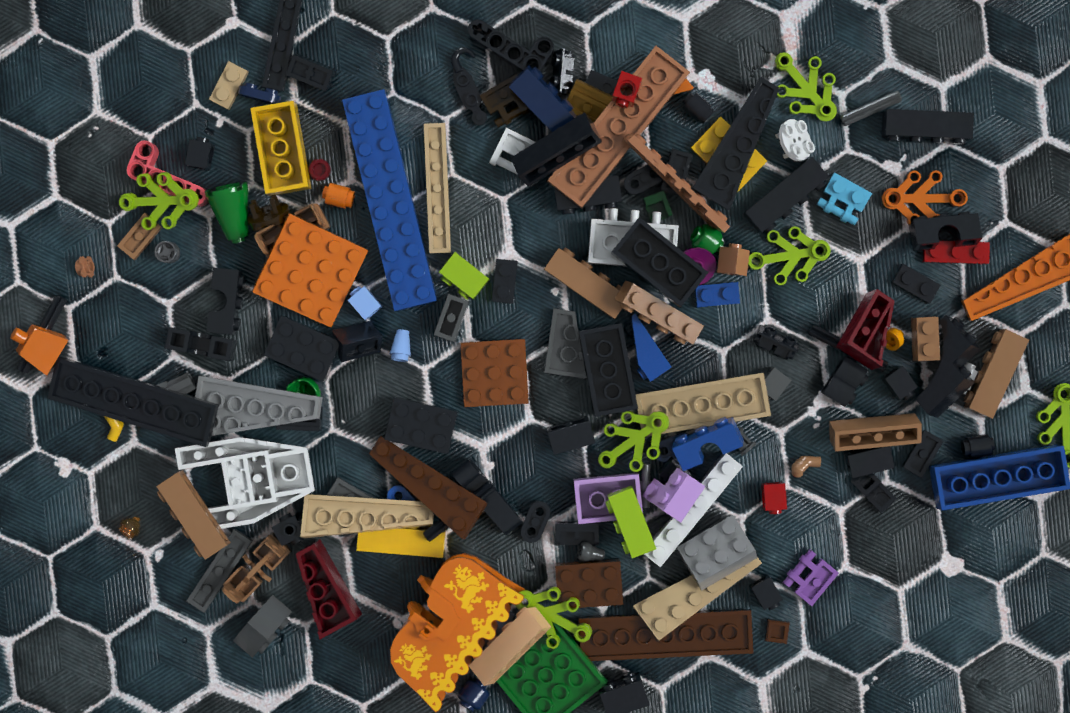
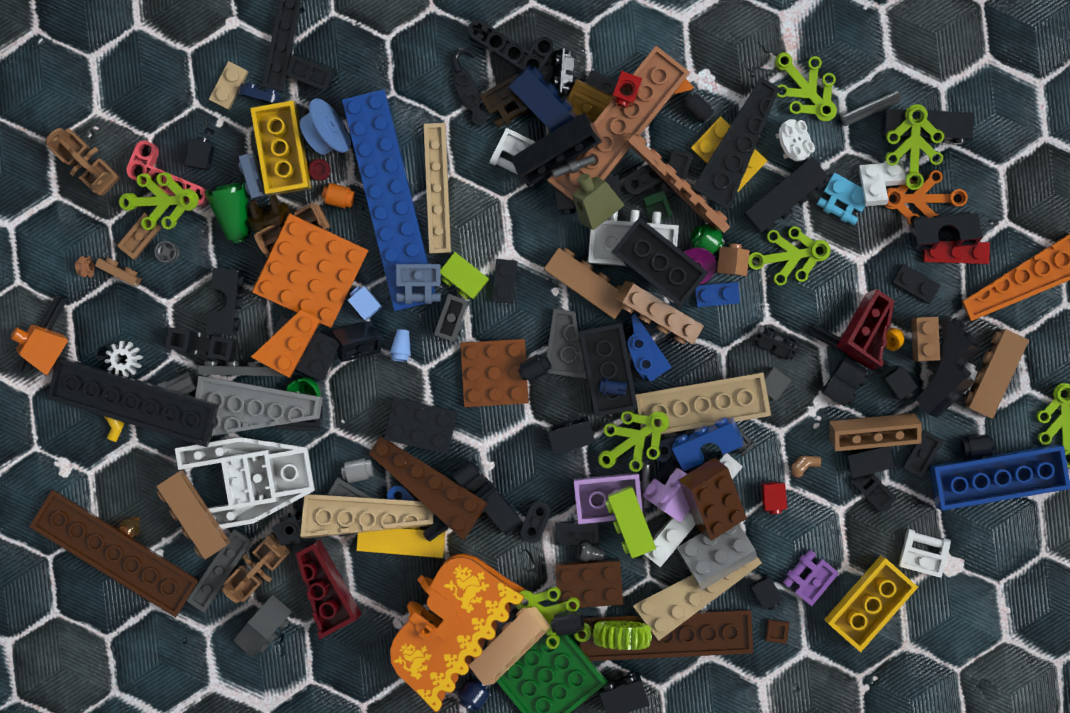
(70, 149): none -> medium nougat piece
(114, 553): none -> reddish brown plate
(123, 350): none -> white gear
(127, 275): none -> medium nougat plate
(233, 368): none -> dark grey plate
(251, 169): none -> sand blue plate
(287, 346): none -> orange wing
(324, 128): none -> medium blue piece
(357, 470): none -> light grey brick
(418, 276): none -> sand blue plate
(534, 367): none -> black brick
(567, 623): none -> black brick
(573, 166): none -> flat silver bar
(595, 201): none -> olive torso
(612, 387): none -> dark blue pin
(622, 635): none -> lime gear
(640, 354): none -> blue plate
(712, 499): none -> reddish brown brick
(871, 603): none -> yellow brick
(875, 179): none -> white plate
(914, 143): none -> lime plant
(922, 560): none -> white plate

